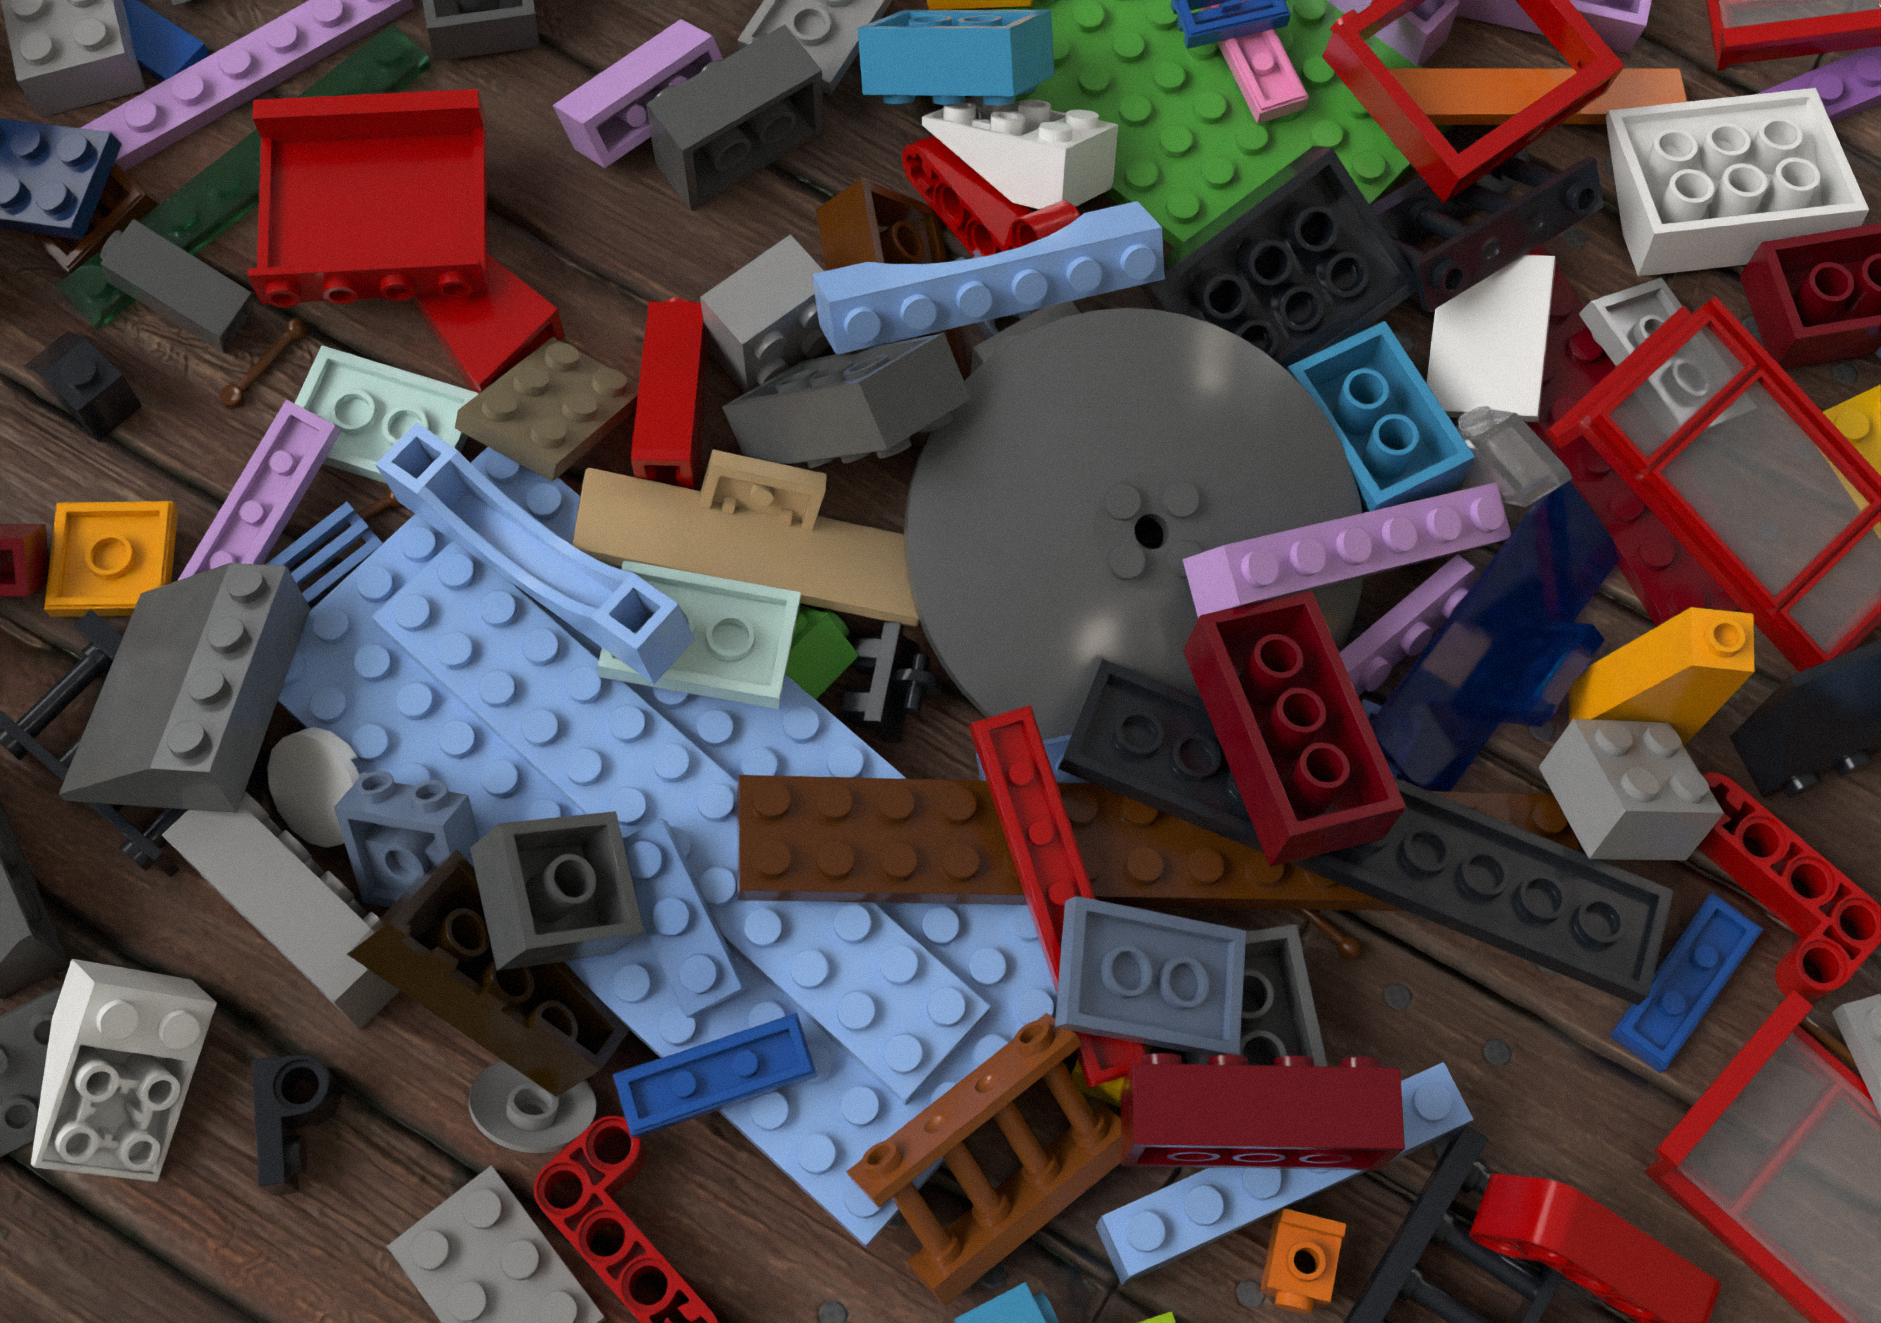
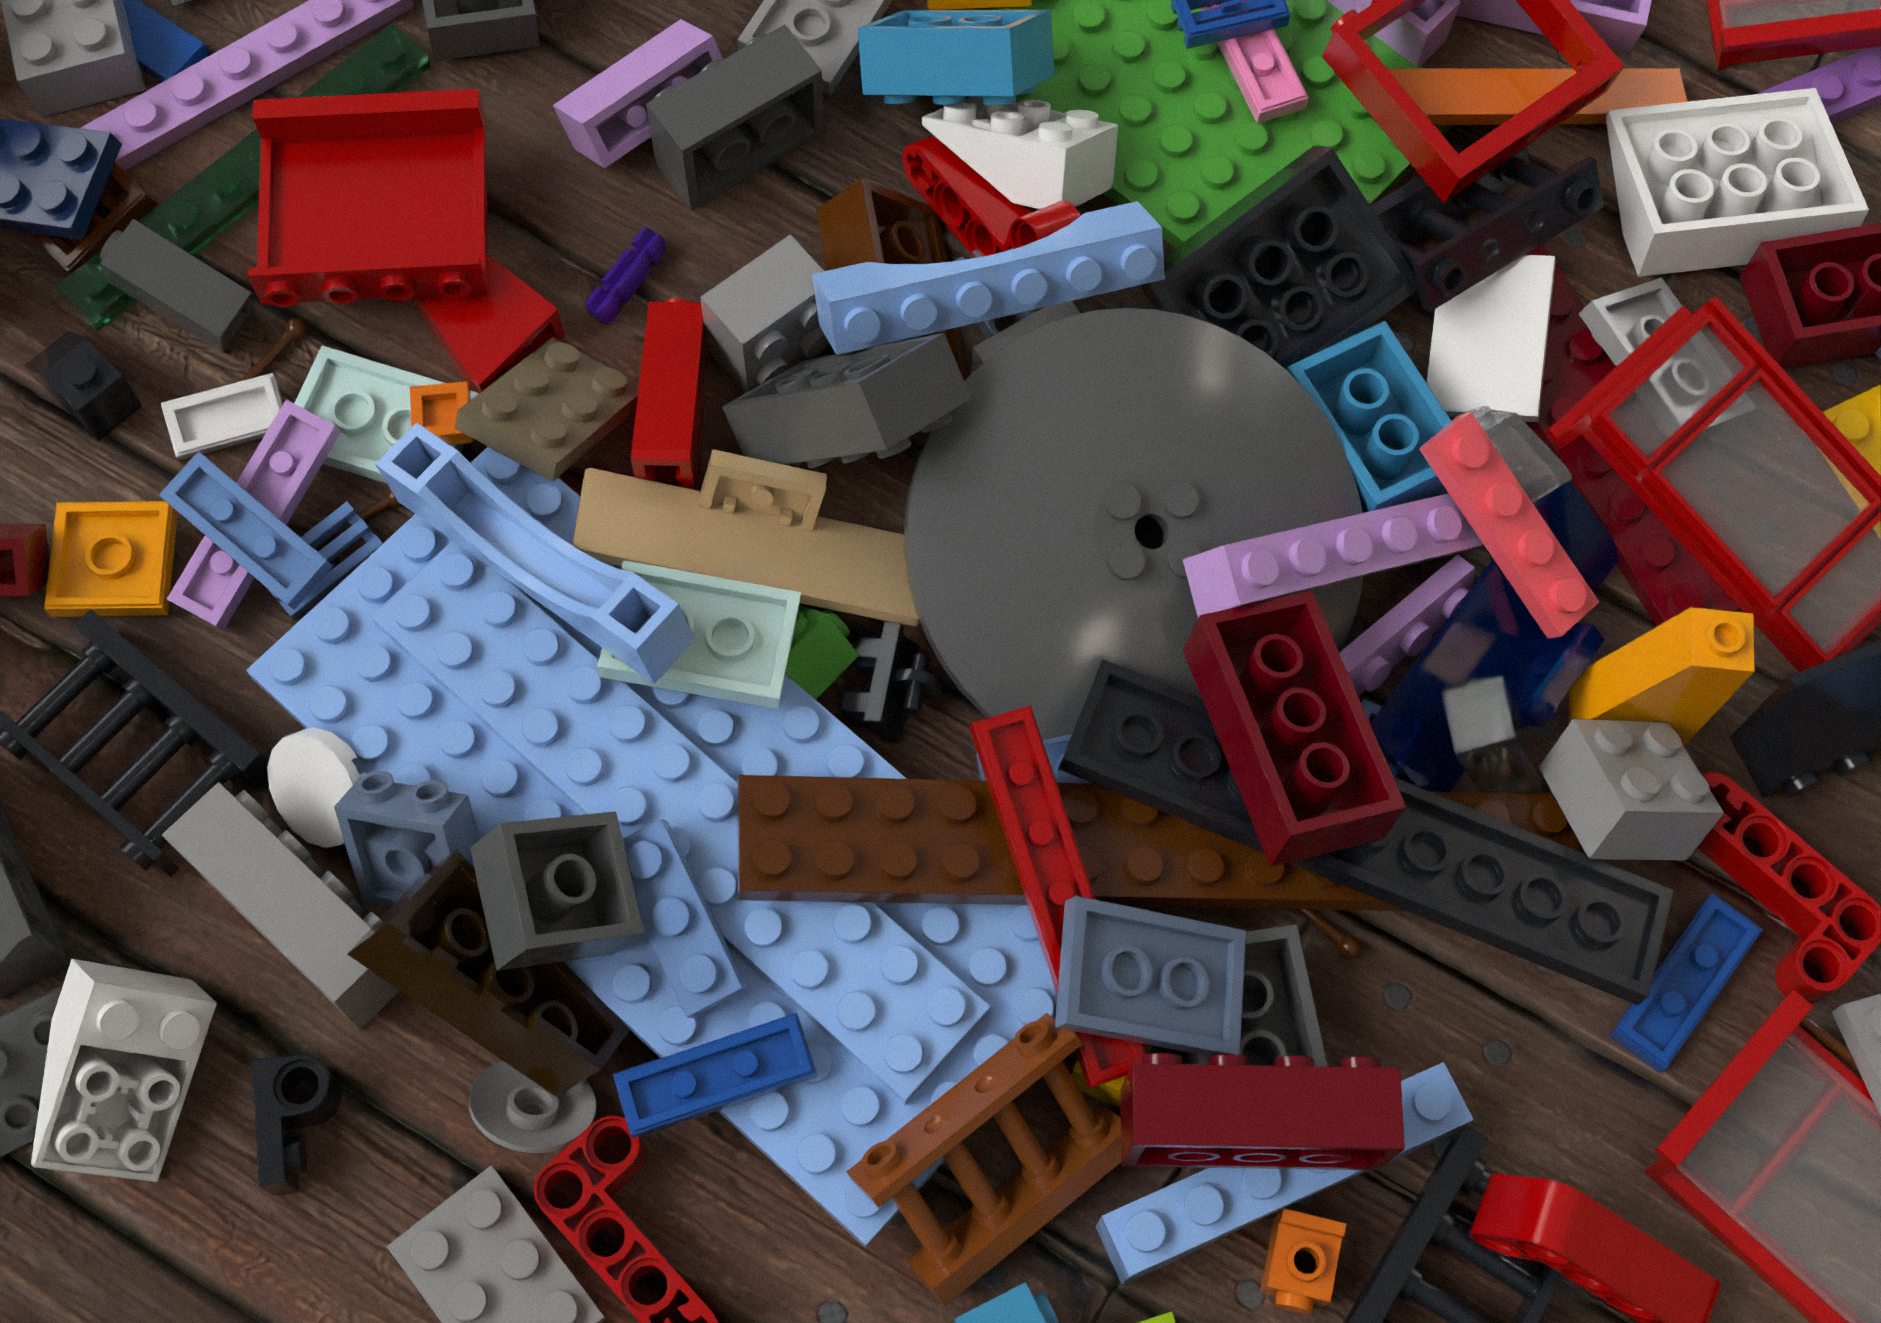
(191, 691): dark grey slope -> none
(222, 416): none -> white tile
(246, 530): none -> medium blue plate
(437, 408): none -> orange plate
(625, 276): none -> dark purple axle
(1491, 737): none -> clear smoke slope
(1509, 525): none -> coral plate

